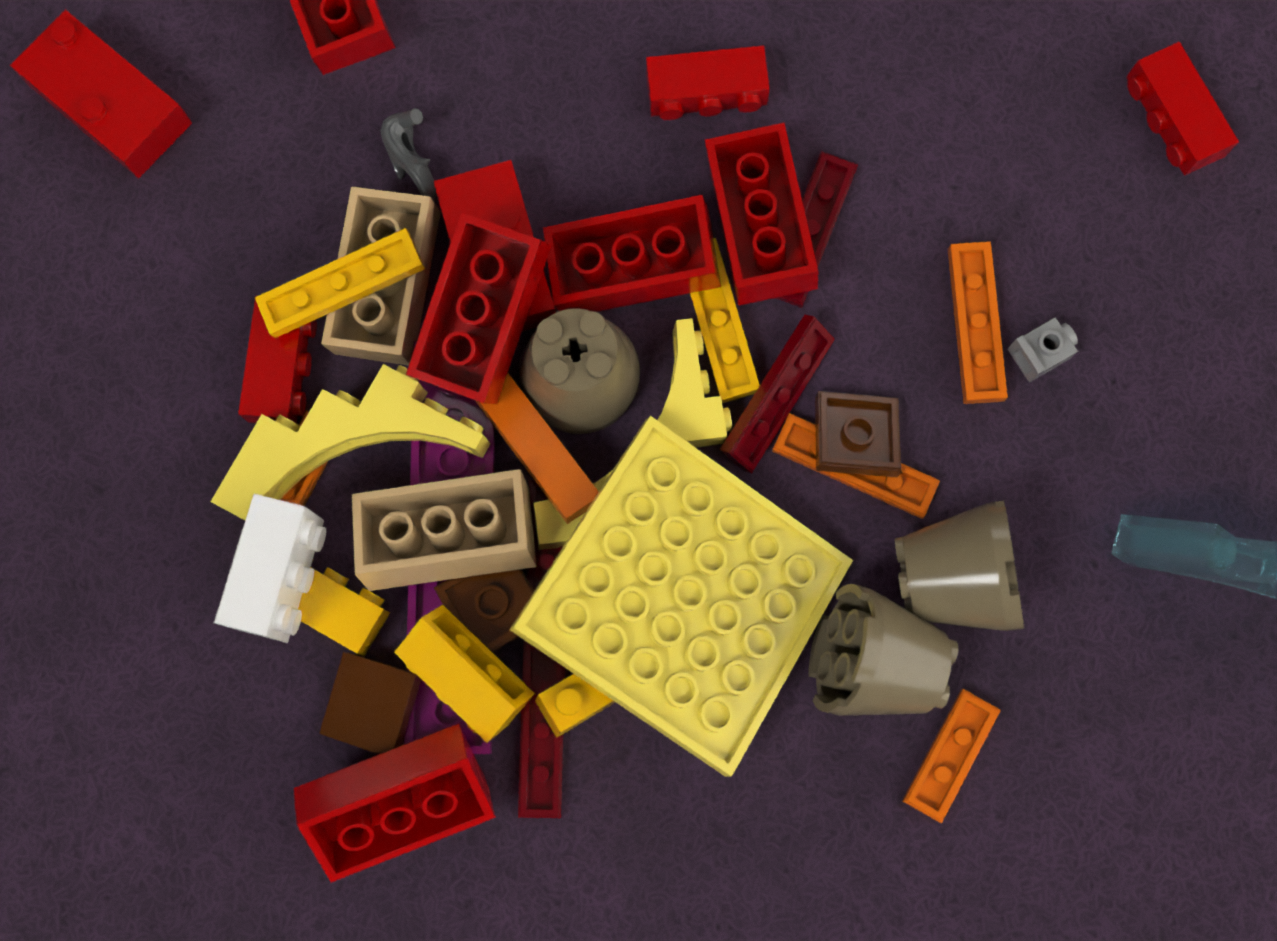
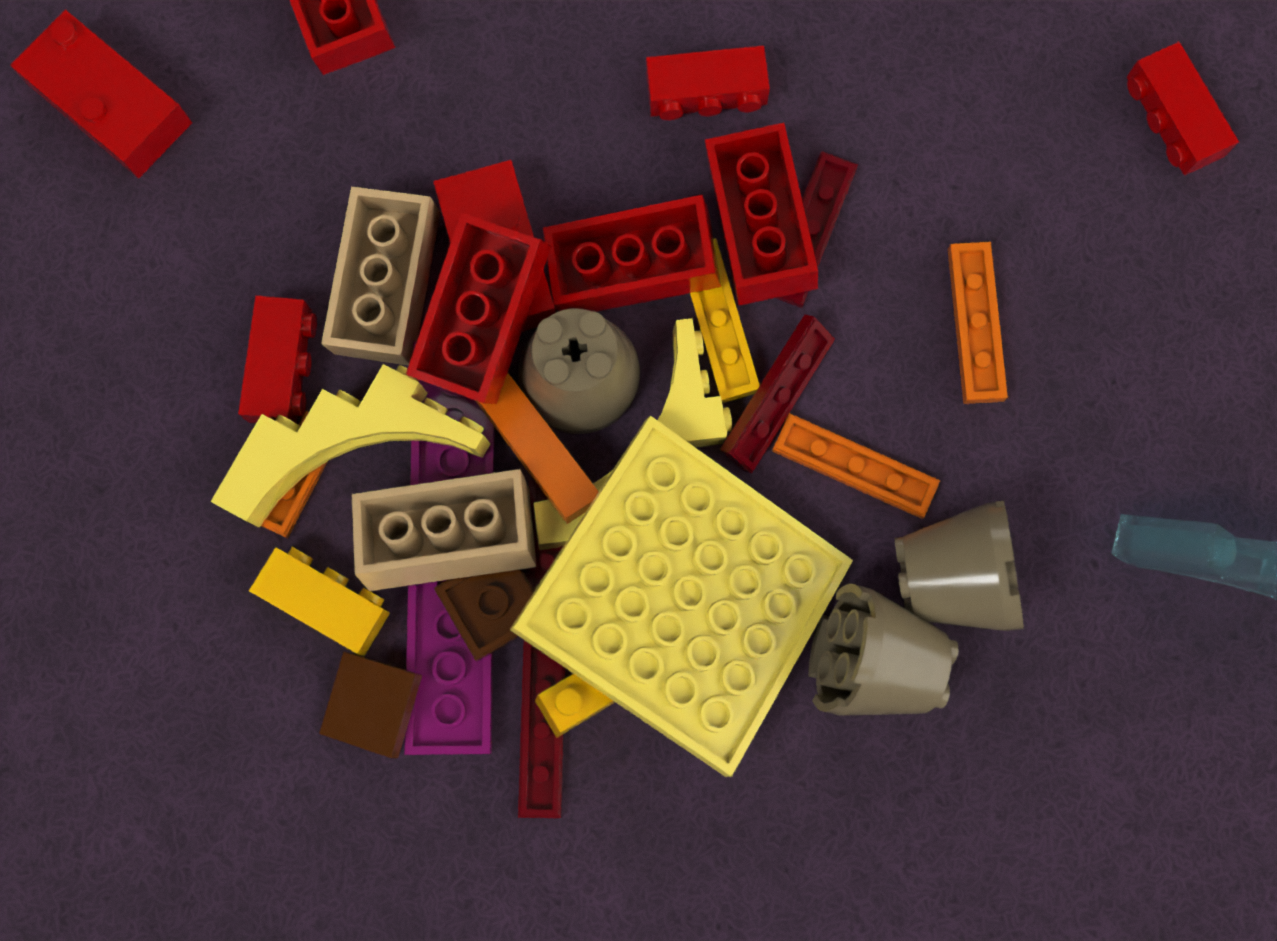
(271, 569): white brick -> none
(339, 283): yellow plate -> none
(393, 803): red brick -> none
(398, 140): dark grey piece -> none
(464, 673): yellow brick -> none
(857, 434): reddish brown tile -> none
(951, 755): orange tile -> none
(1035, 358): light grey brick -> none

